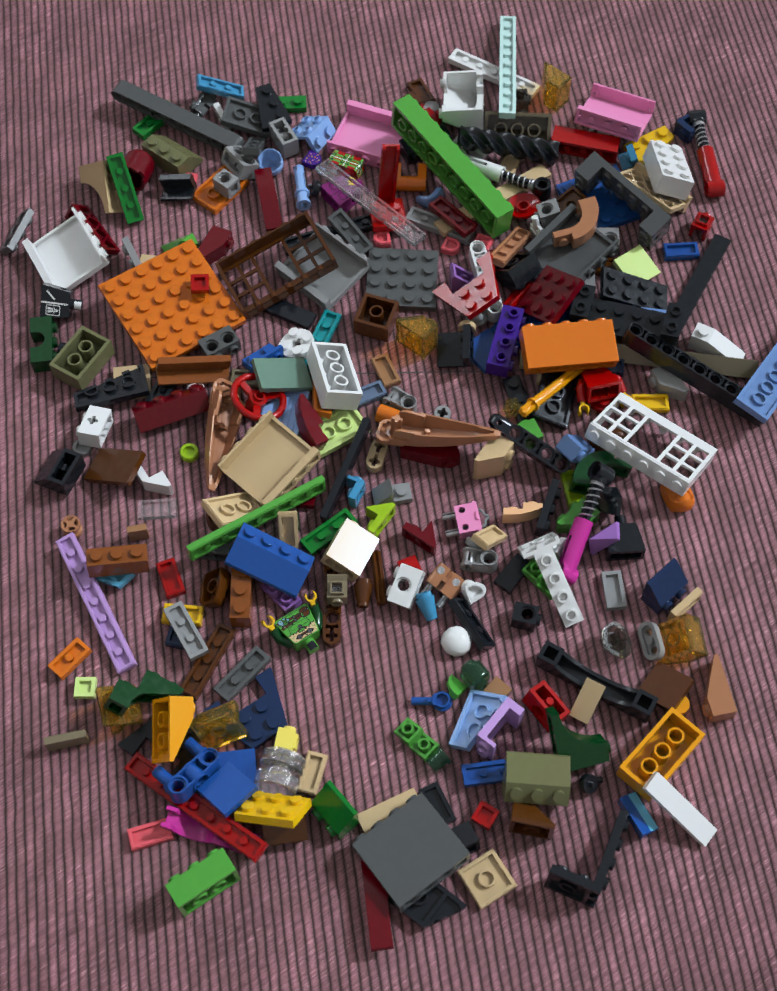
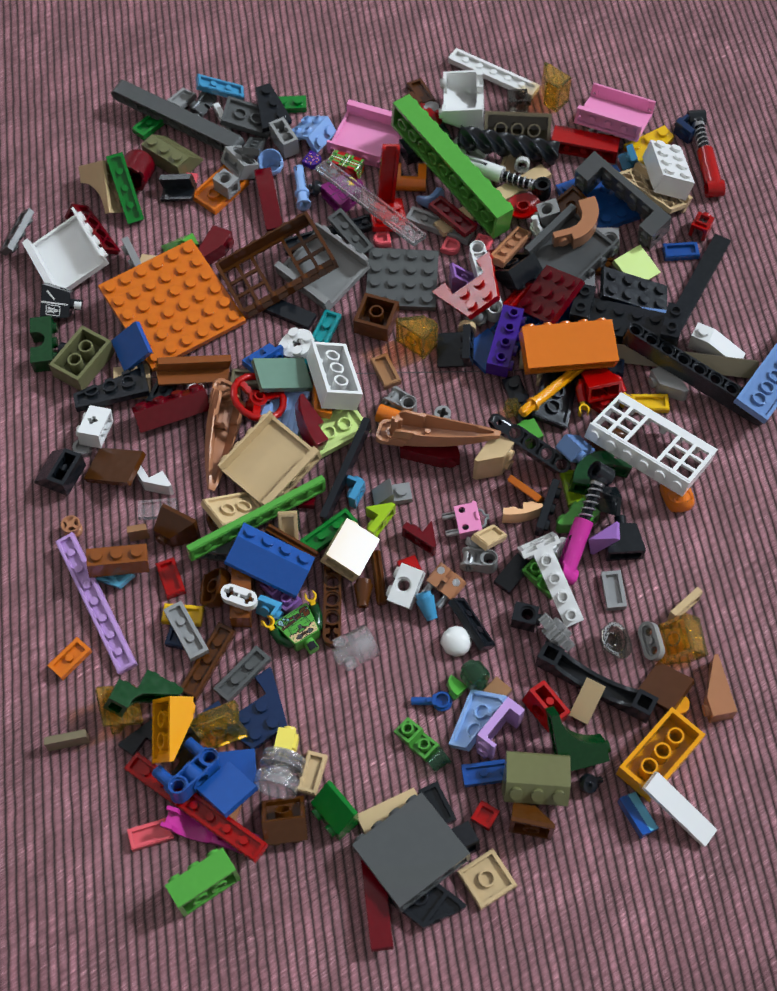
(85, 688): yellowish green plate -> none
(131, 346): none -> blue tile
(175, 527): none -> reddish brown slope
(183, 98): none -> light grey tile
(189, 452): lime tile -> none
(199, 283): red plate -> none
(219, 343): dark grey brick -> none
(237, 600): none -> white beam
(269, 607): none -> dark azure bracket
(273, 809): yellow plate -> none
(281, 535): none -> reddish brown axle
(337, 589): dark tan window -> none
(355, 648): none -> clear gear
(372, 393): sand blue tile -> none
(372, 454): tan beam -> none
(472, 591): white tile -> none
(507, 67): light aqua plate -> none
(522, 159): none -> white bush
(525, 489): none -> orange tile
(556, 632): none -> light grey gear
(579, 886): black bracket -> none
(665, 587): dark blue slope -> none

